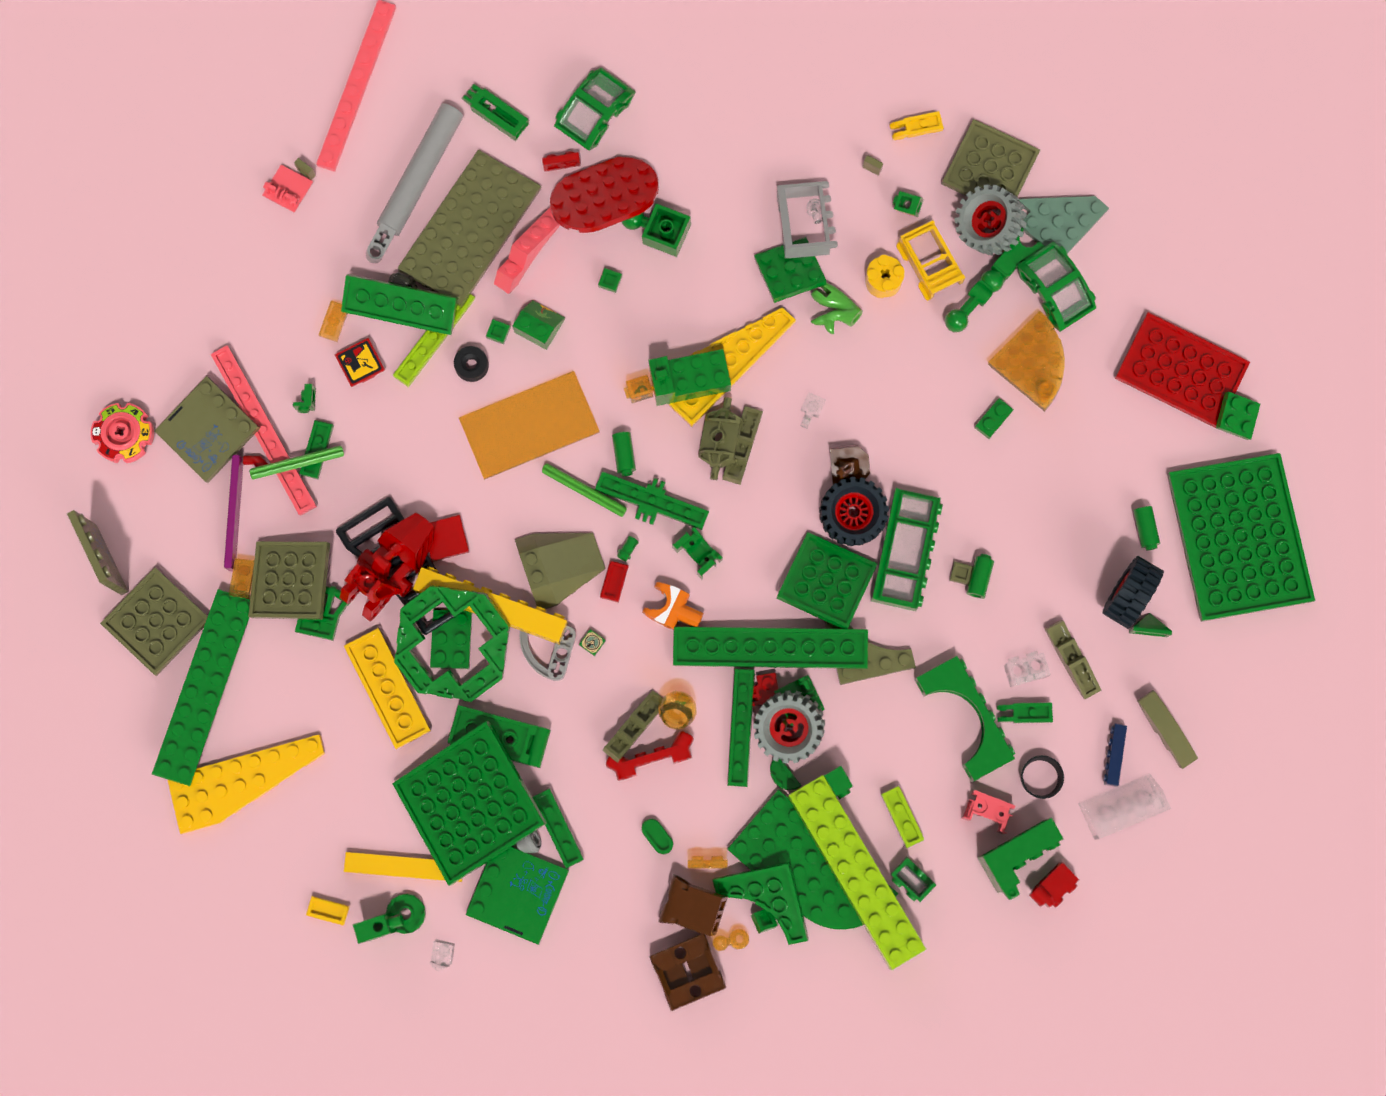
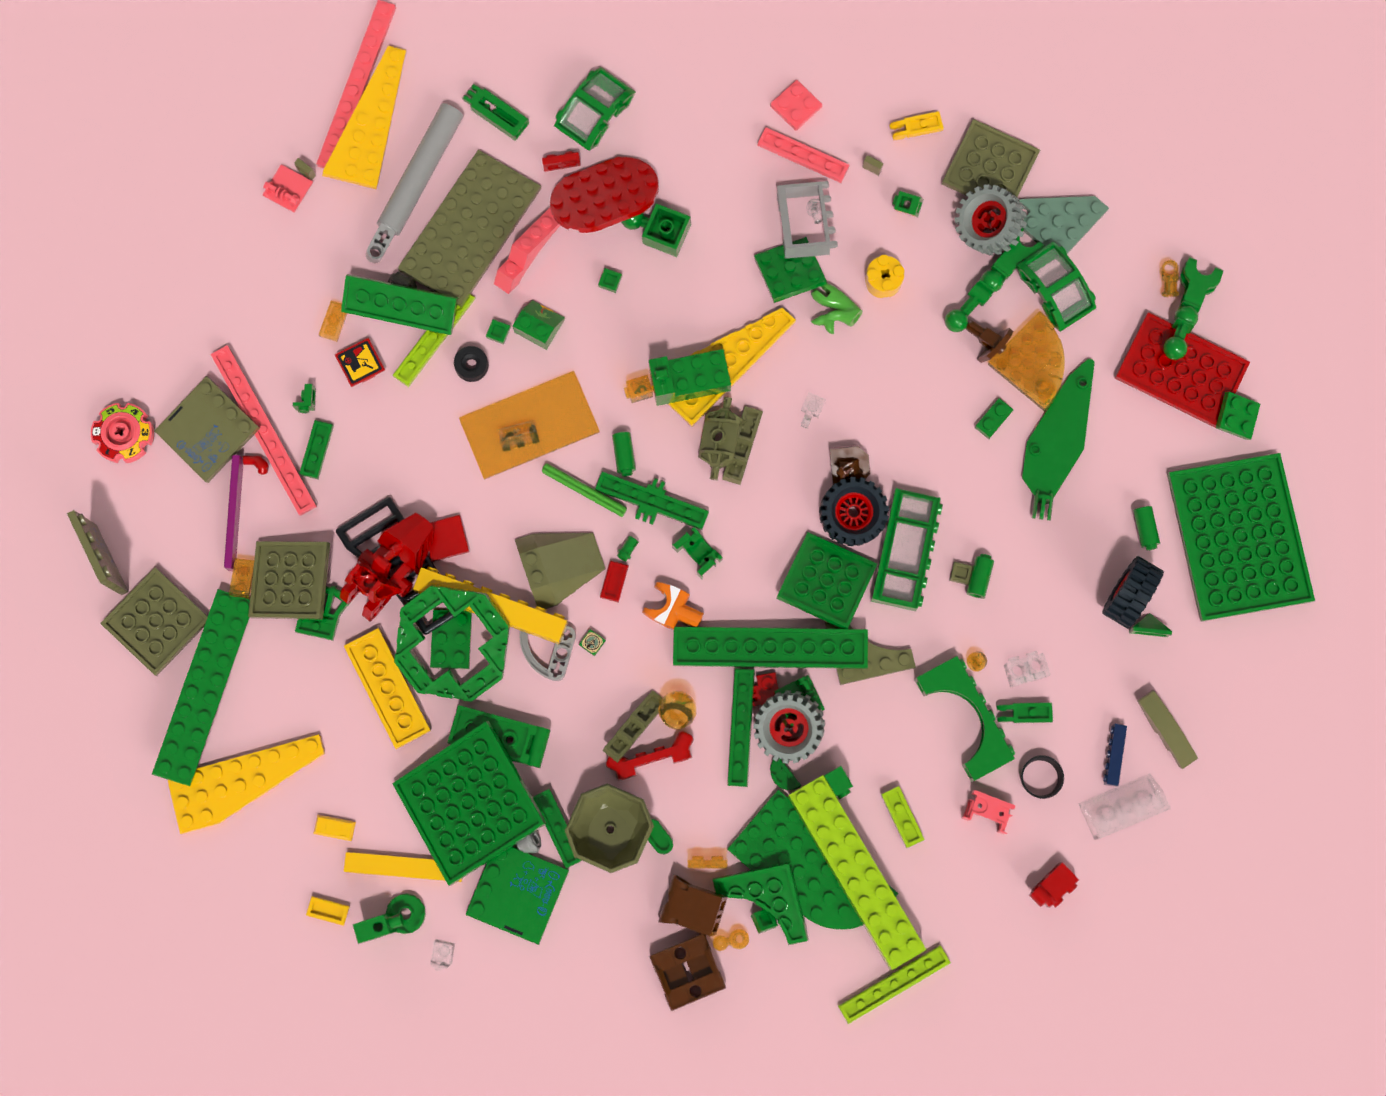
(296, 462): bright green axle -> none
(334, 827): none -> yellow tile
(363, 142): none -> yellow wing
(518, 436): none -> clear yellow slope
(589, 824): none -> olive rock
(796, 105): none -> coral plate
(803, 155): none -> coral plate
(894, 984): none -> lime tile
(912, 879): green window -> none
(940, 280): yellow piece -> none
(977, 661): none -> clear yellow tile
(990, 340): none -> reddish brown piece
(1012, 854): green hinge -> none
(1058, 439): none -> green wing
(1072, 659): olive slope -> none
(1170, 280): none -> clear yellow connector
(1186, 316): none -> green piece

